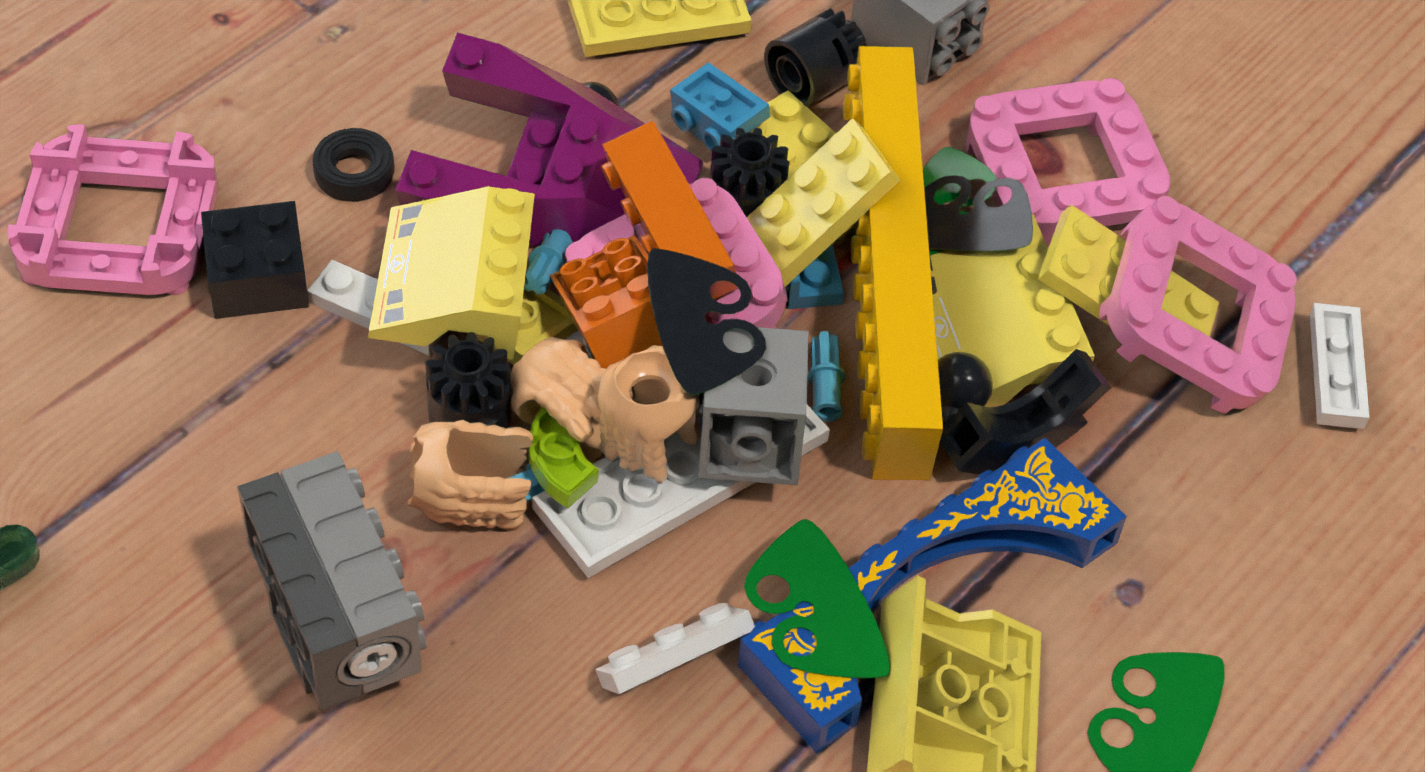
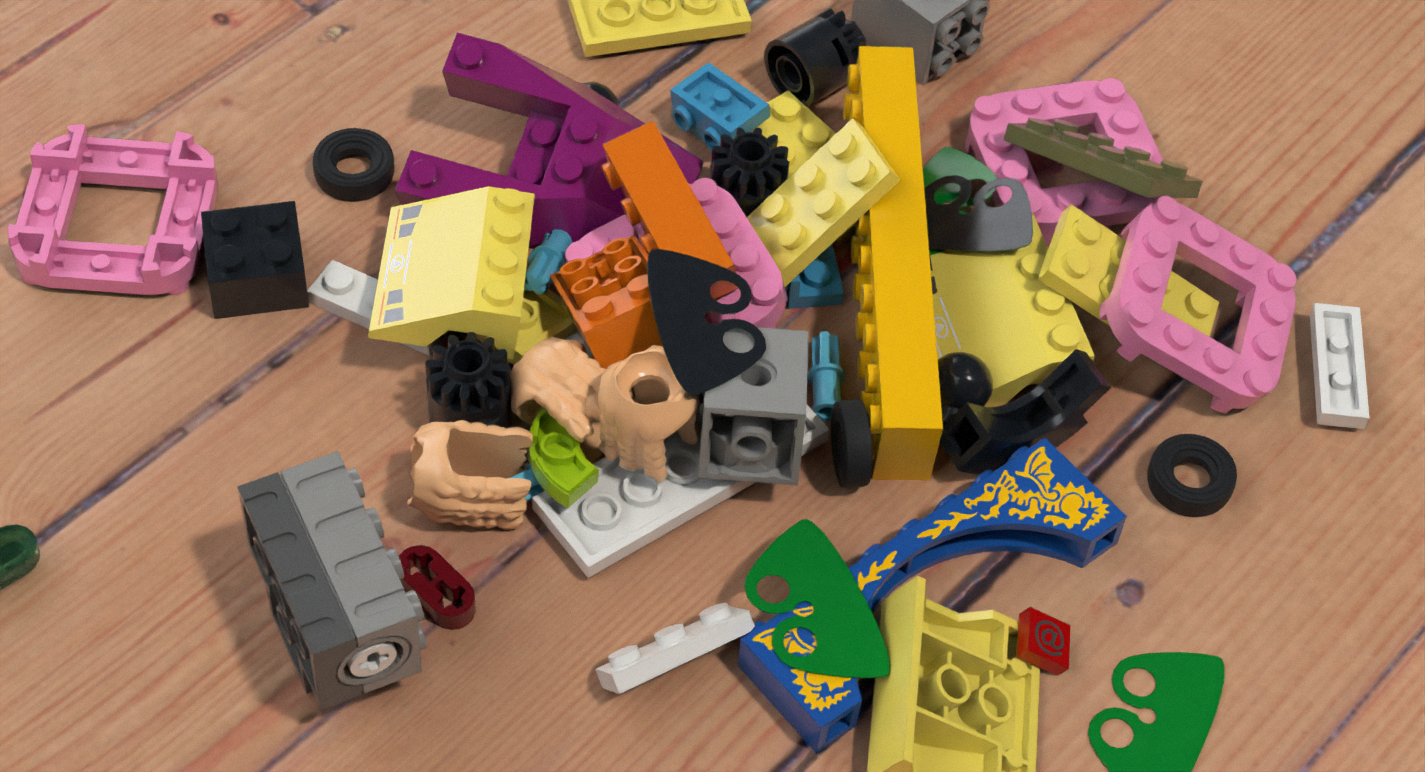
(442, 580): none -> dark red beam
(851, 443): none -> black tyre
(1043, 641): none -> red tile
(1099, 158): none -> olive plate
(1185, 499): none -> black tyre

